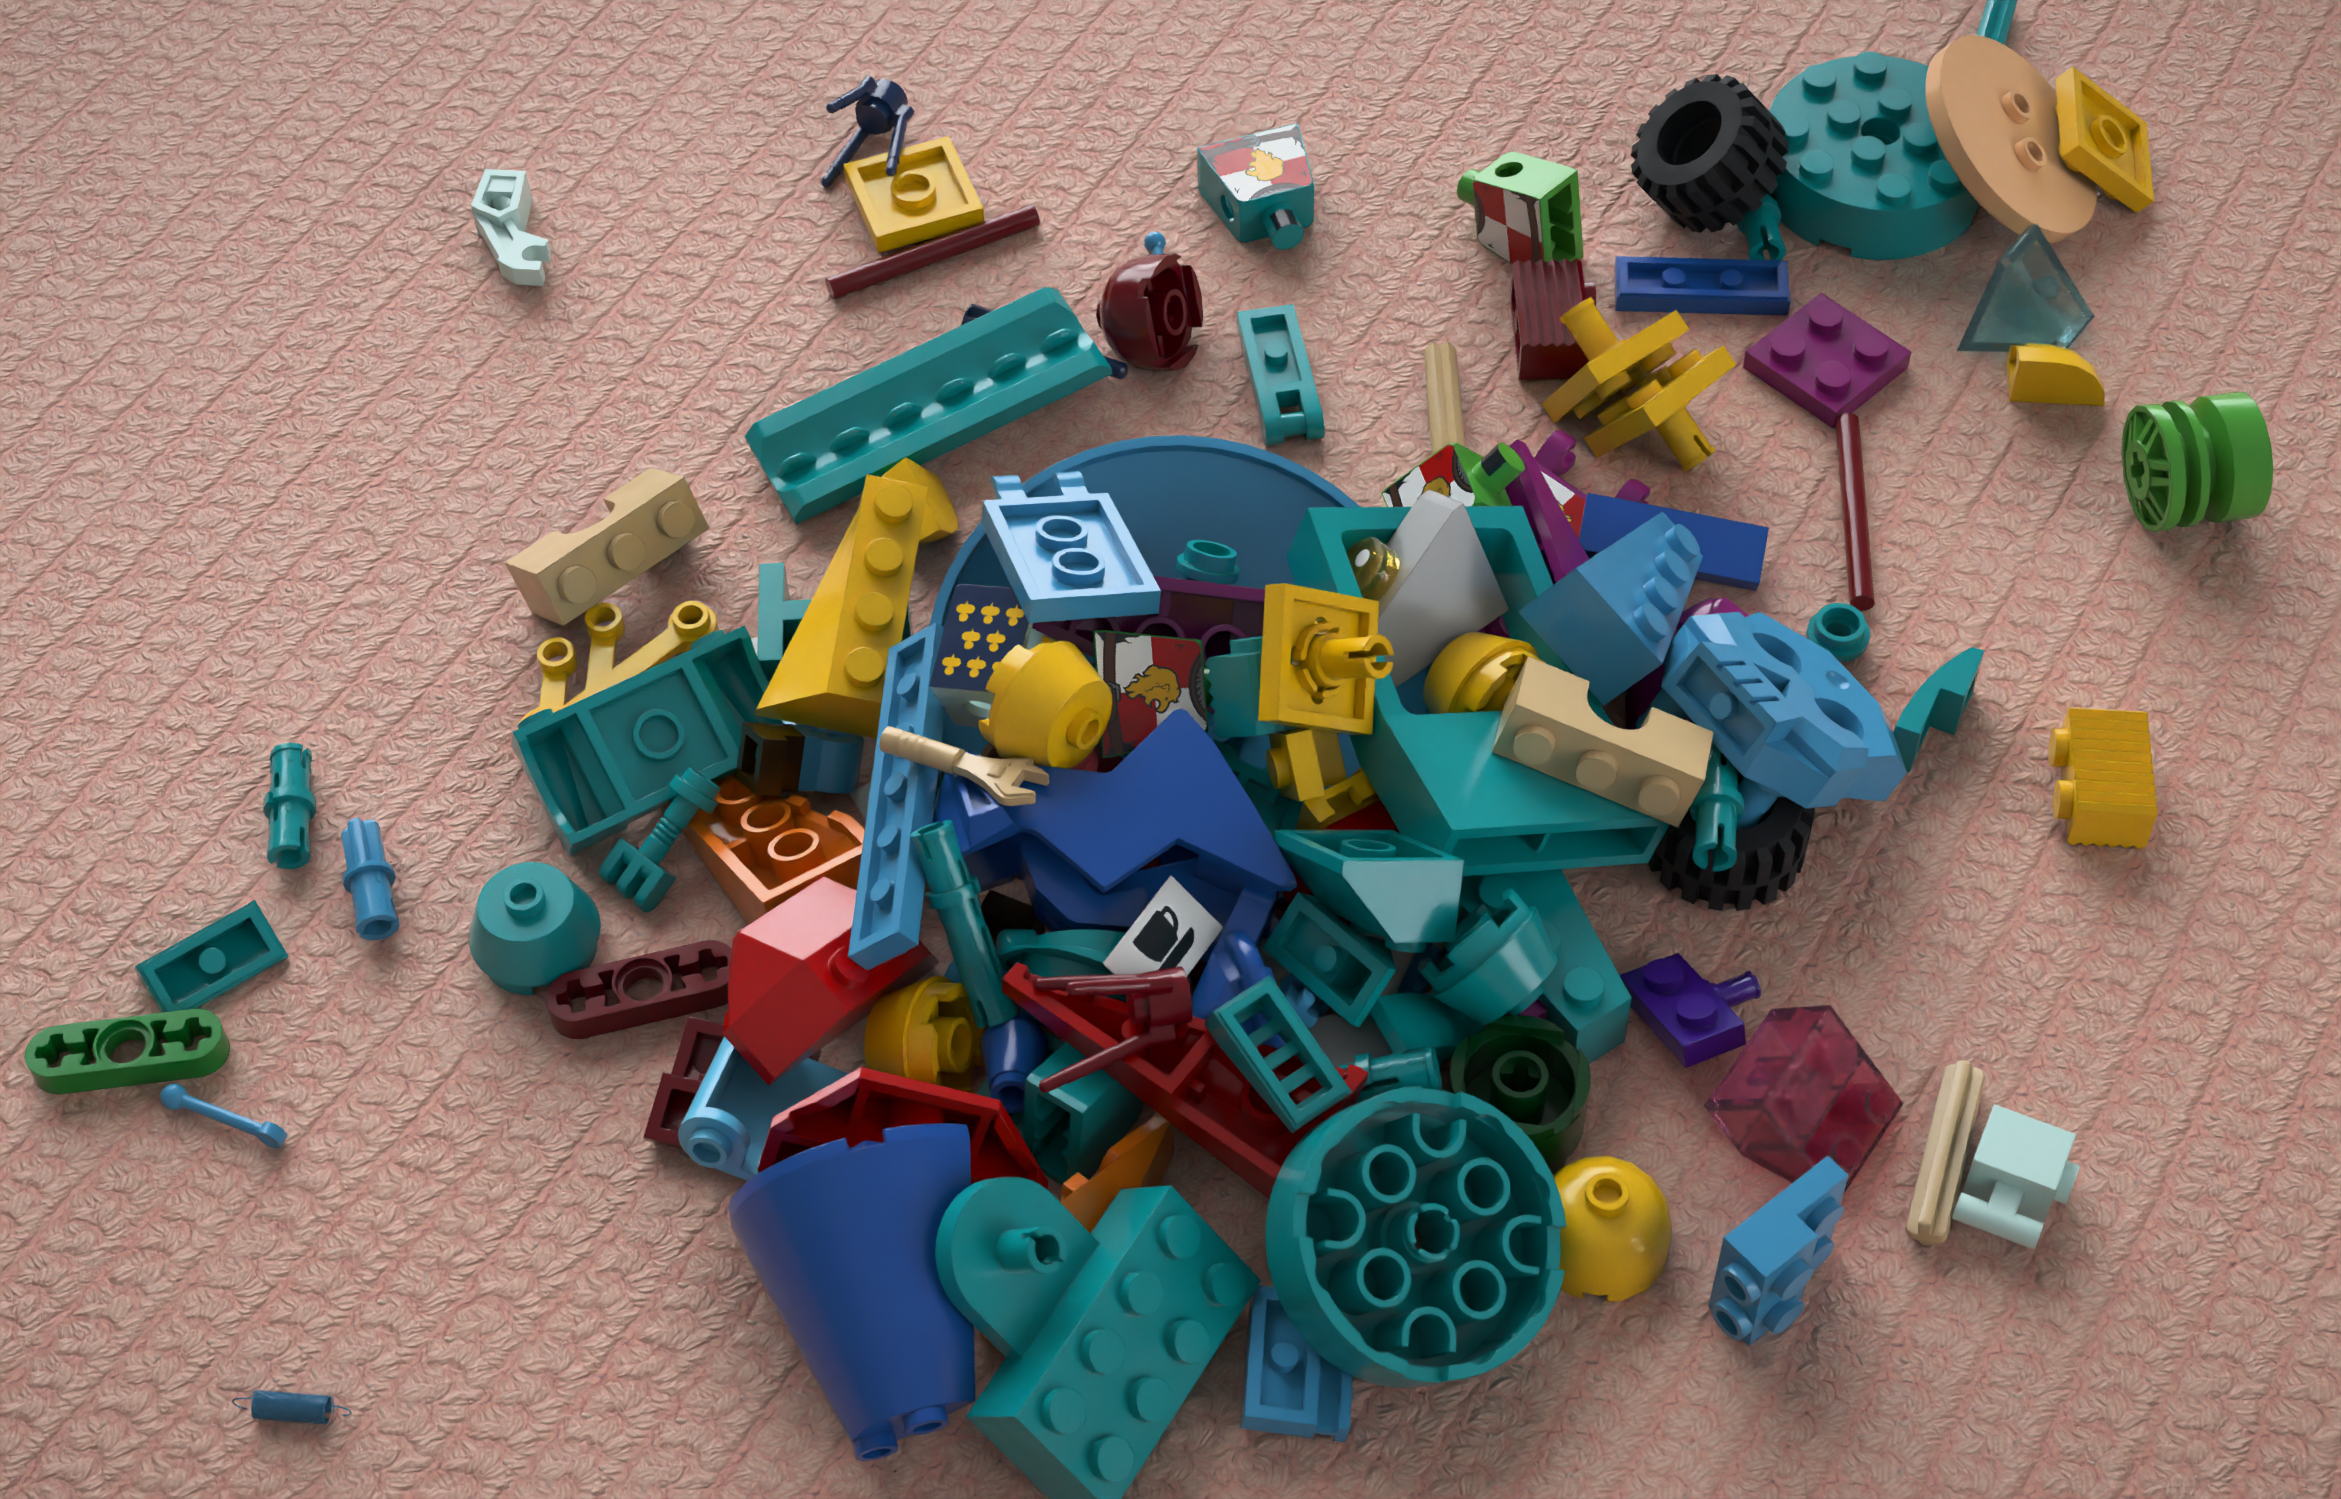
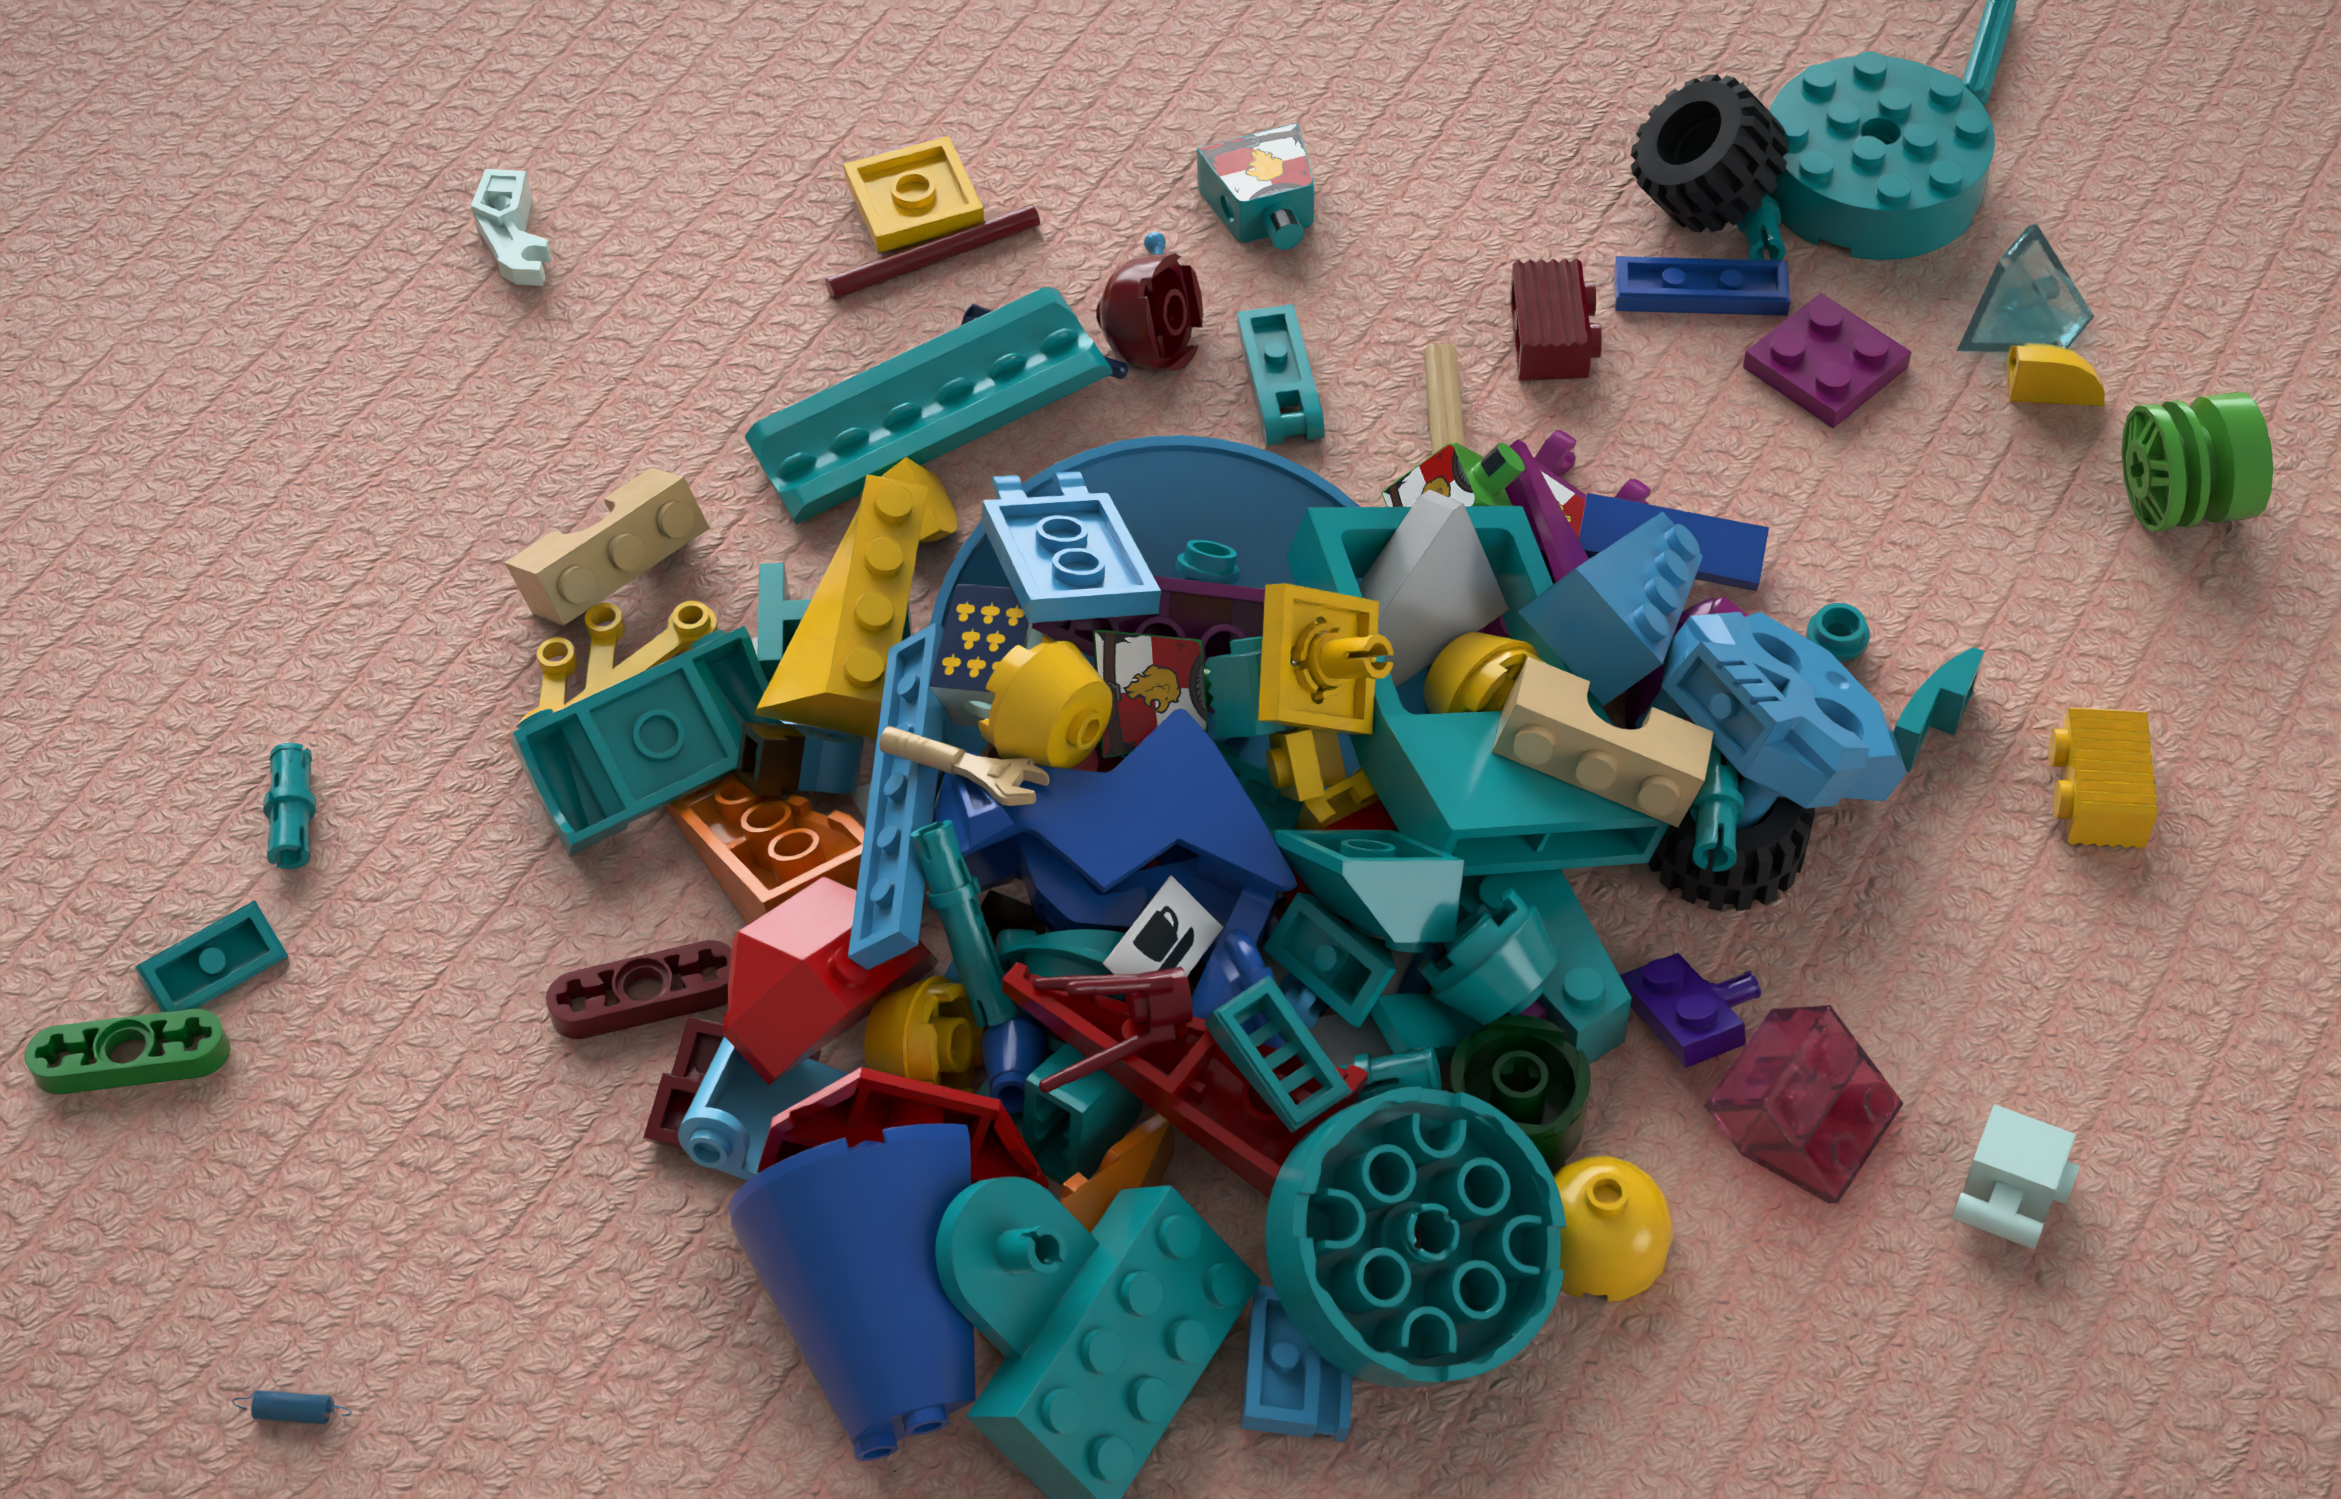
(175, 1097): dark azure hinge -> none
(369, 880): dark azure axle -> none
(532, 927): teal cone -> none
(639, 869): teal hinge -> none
(879, 109): dark blue plant -> none
(1373, 566): clear yellow tile -> none
(1525, 208): bright green torso -> none
(1611, 363): yellow plate -> none
(1662, 405): yellow plate -> none
(1775, 1255): dark azure plate -> none
(1854, 512): dark red bar -> none
(1945, 1153): tan axle -> none
(2004, 137): light nougat plate -> none
(2103, 140): yellow plate -> none

